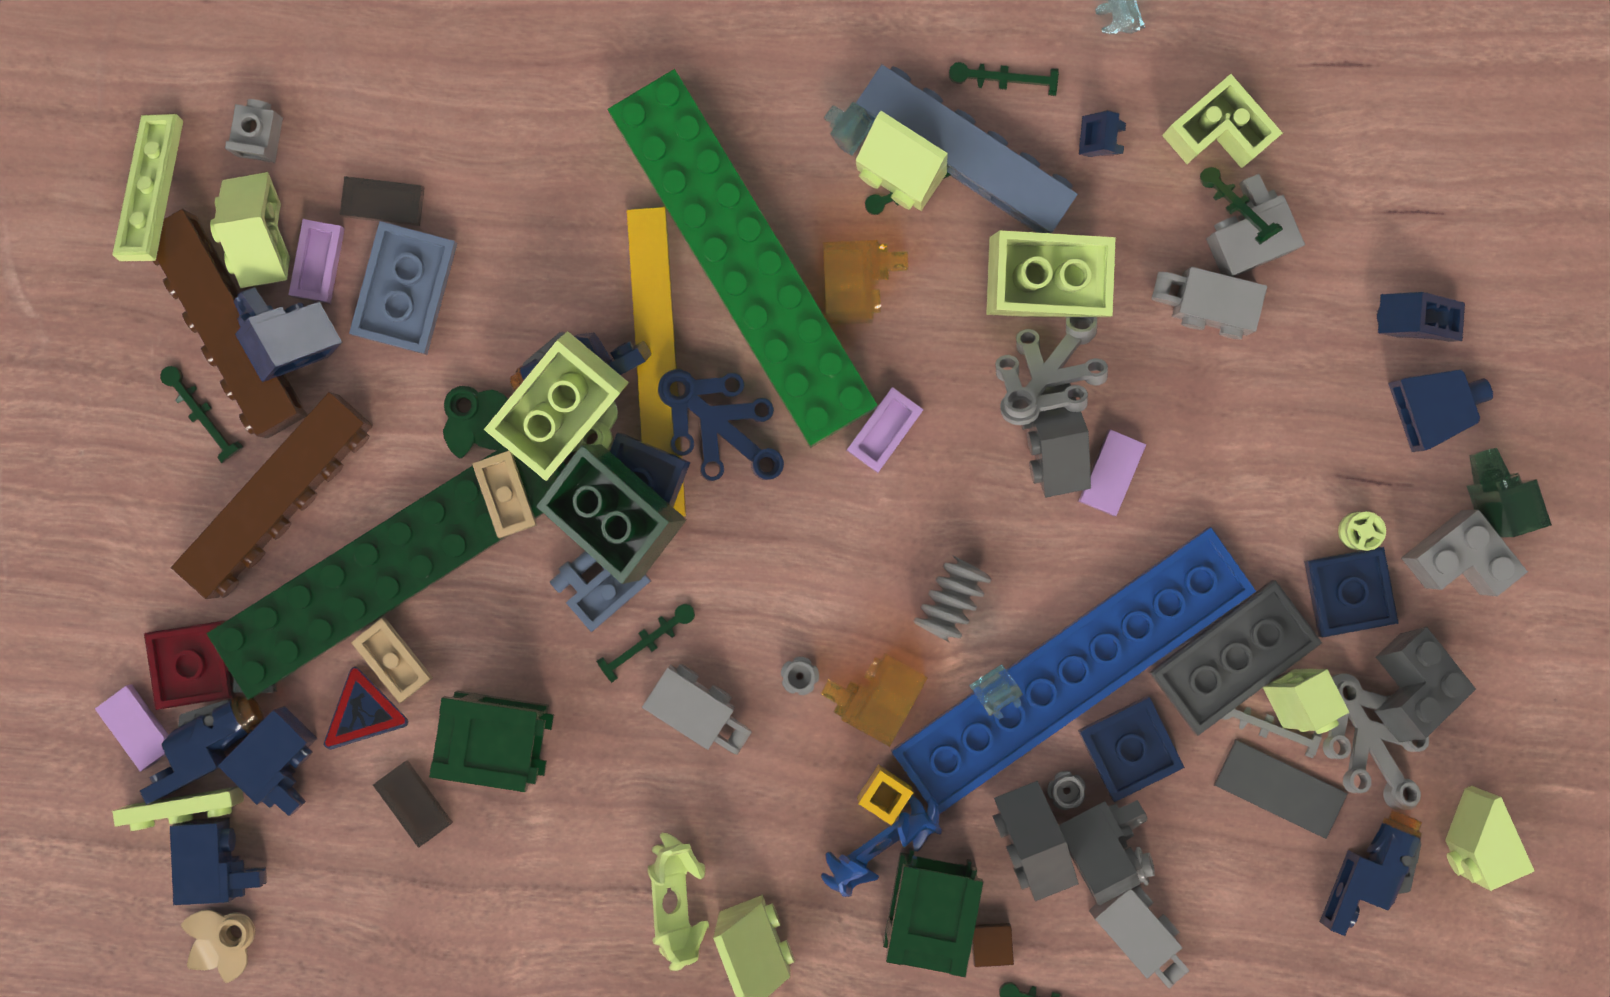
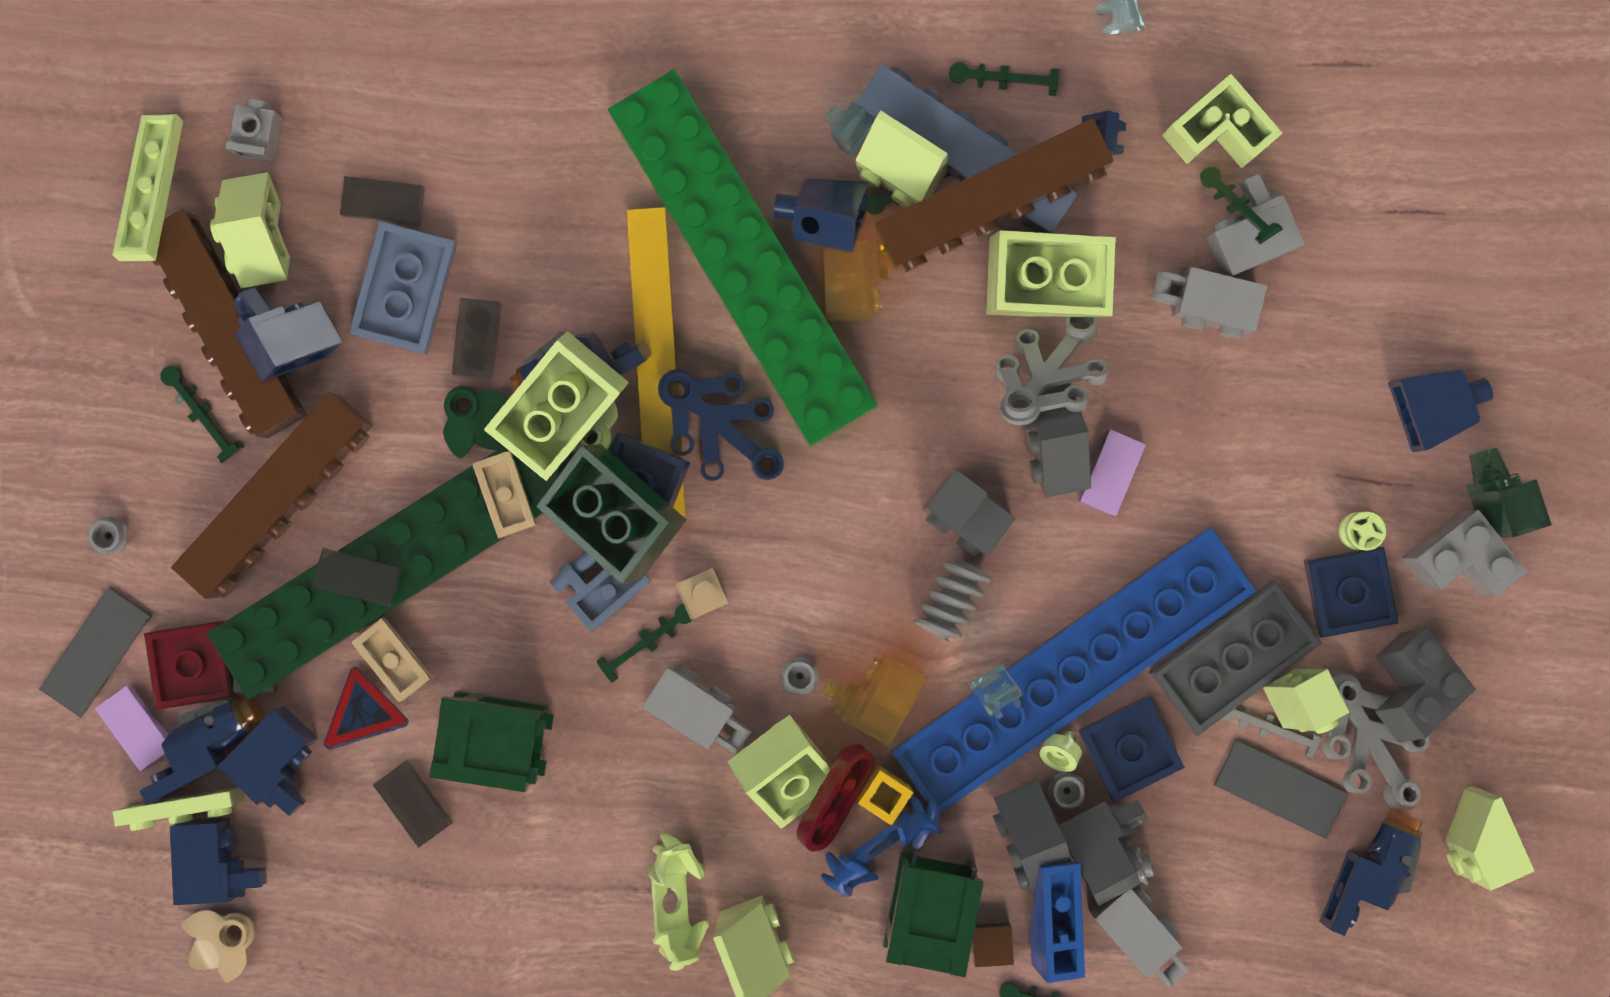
(95, 652): none -> dark grey piece
(98, 538): none -> light grey plate
(316, 261): lavender tile -> none
(357, 577): none -> clear smoke tile
(476, 338): none -> clear smoke plate
(701, 593): none -> tan plate
(781, 771): none -> yellowish green slope
(826, 212): none -> dark blue torso
(835, 797): none -> dark red plate
(884, 430): lavender tile -> none
(968, 513): none -> dark grey brick
(995, 194): none -> reddish brown brick
(1058, 923): none -> blue slope
(1061, 751): none -> yellowish green tile
(1421, 316): dark blue arch -> none

